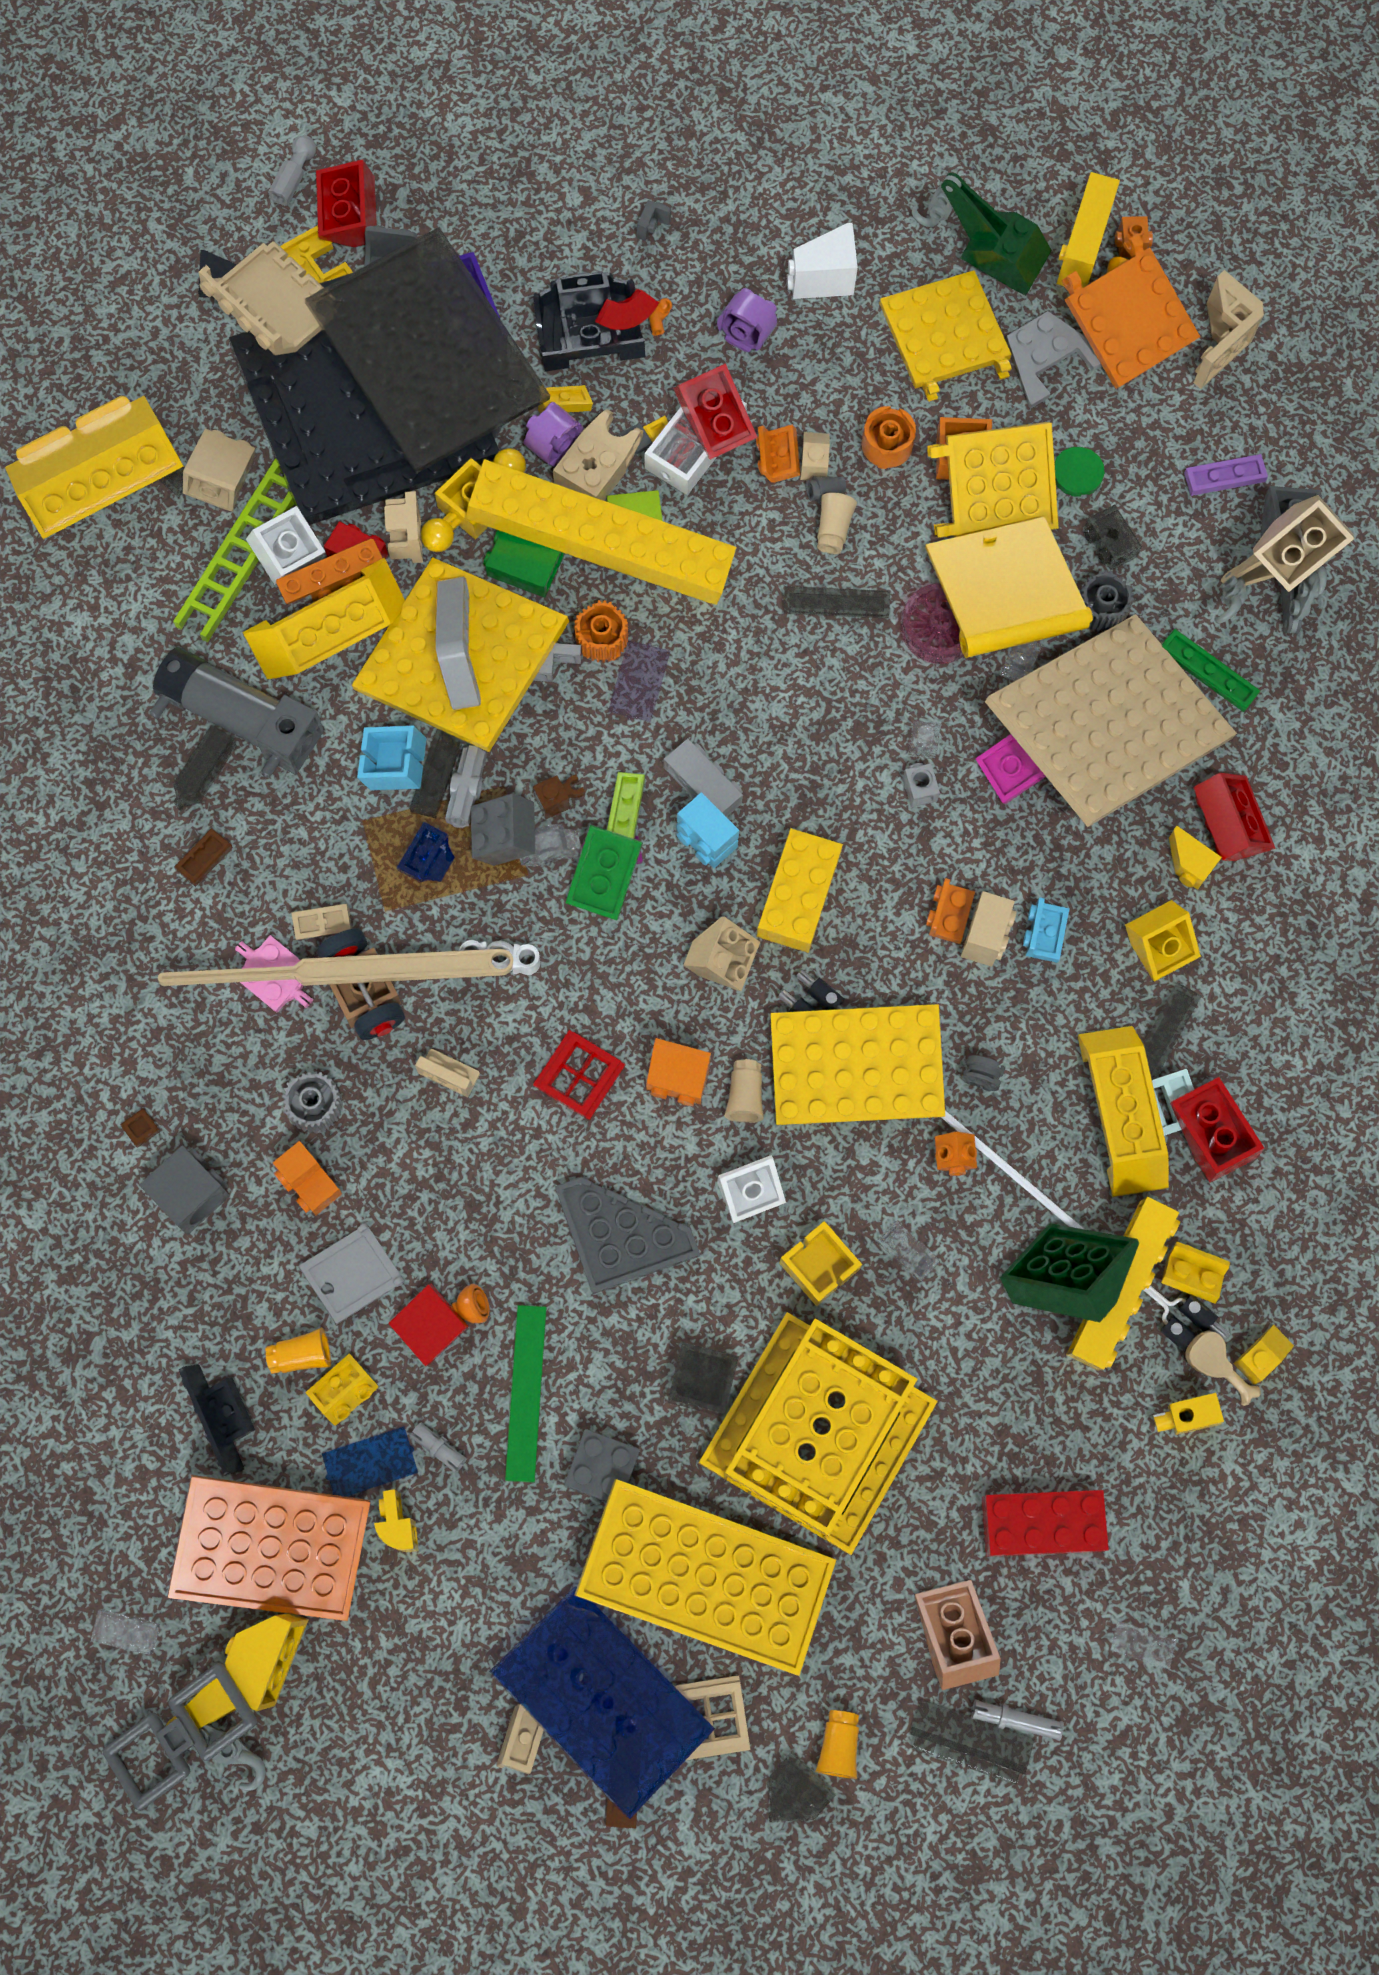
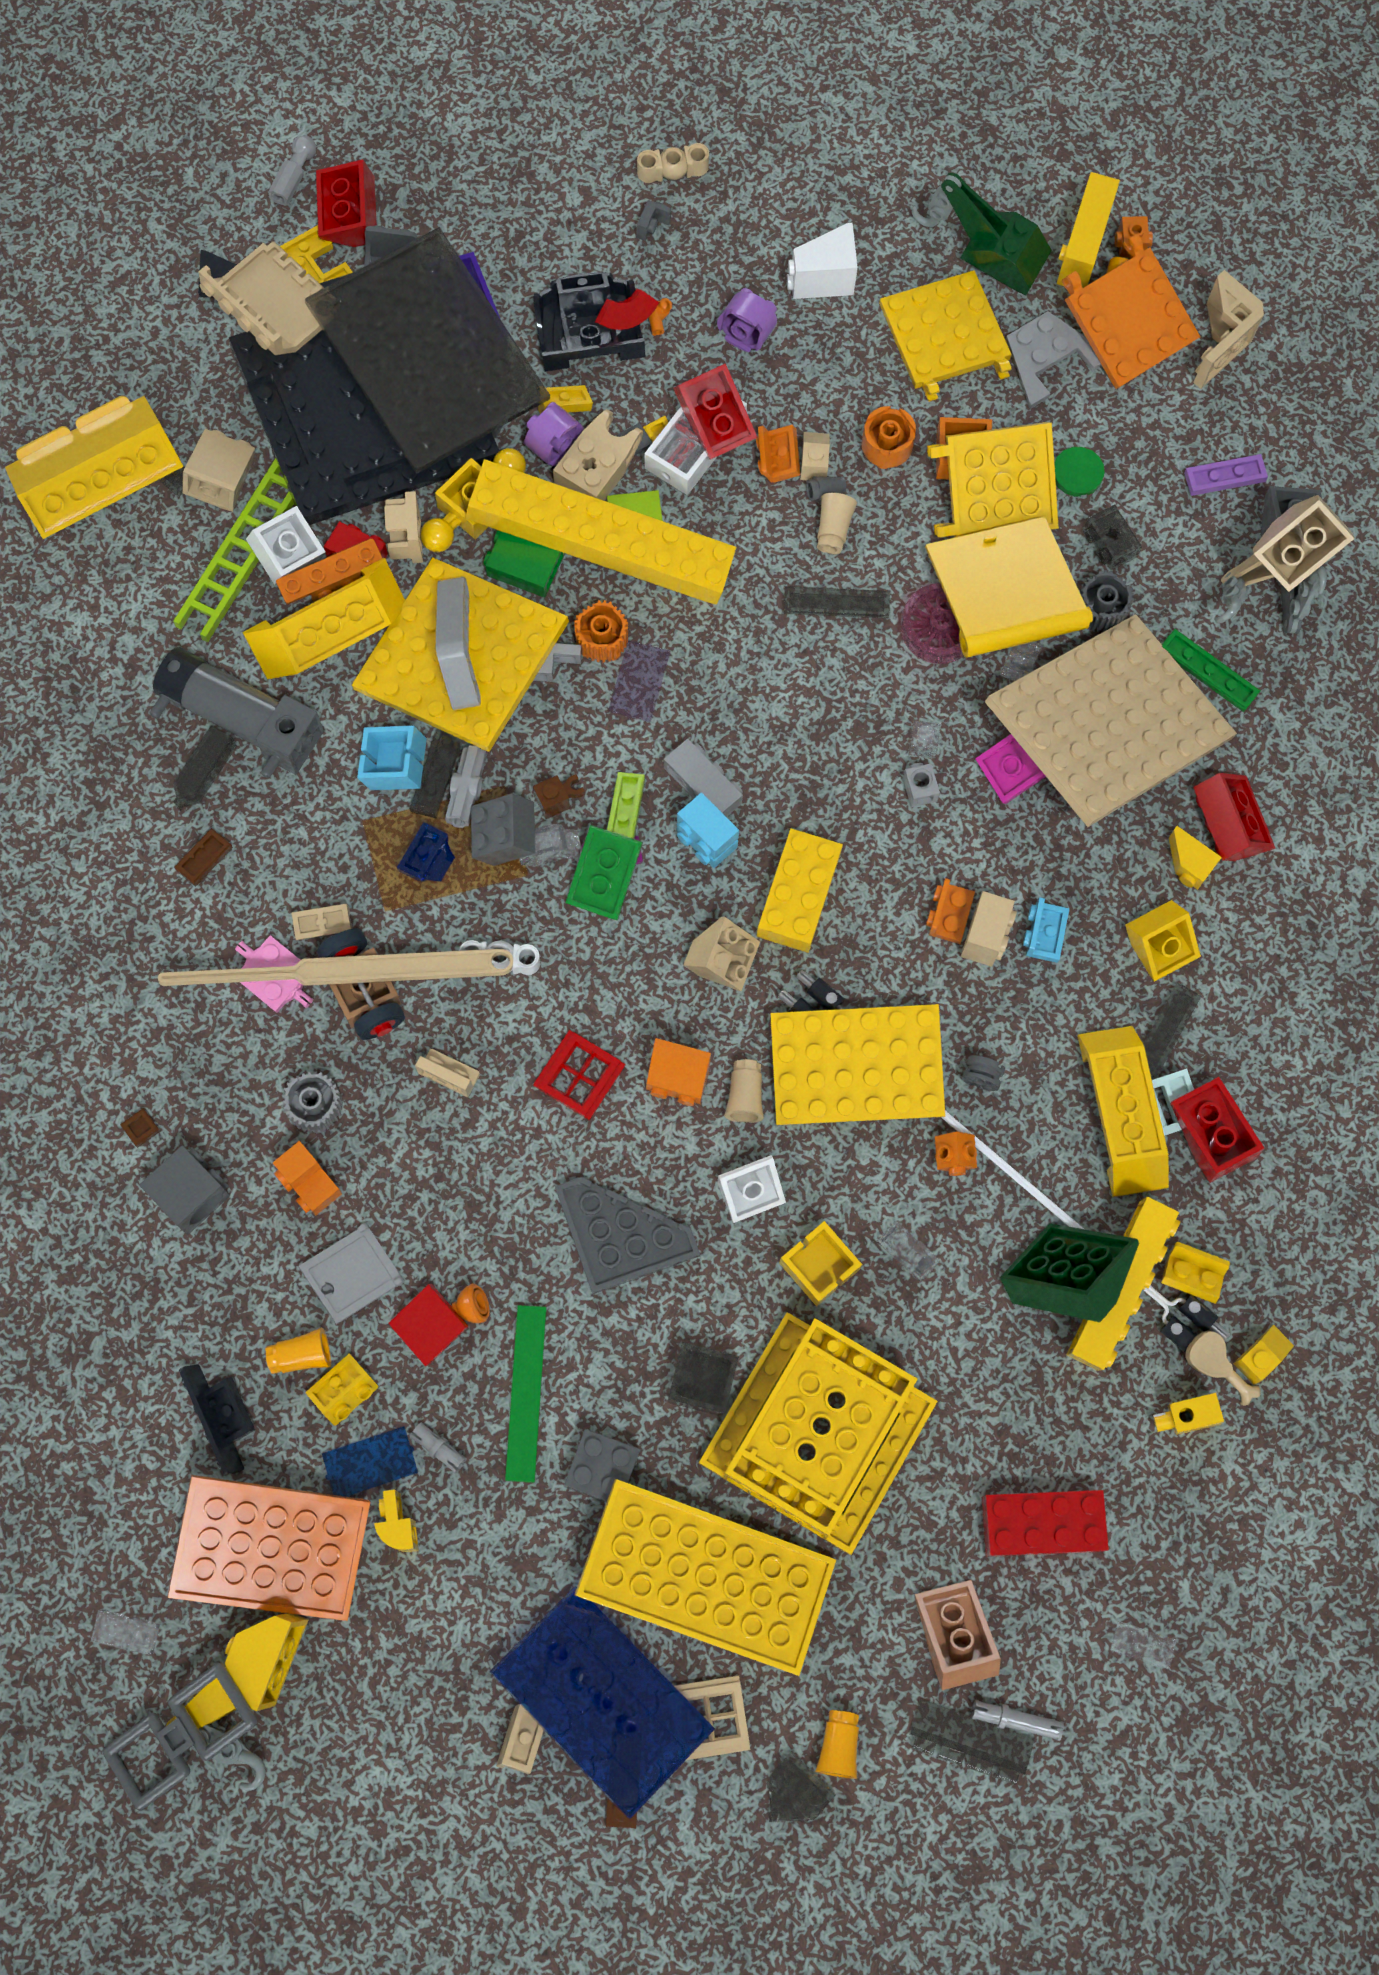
(654, 166): none -> tan piece

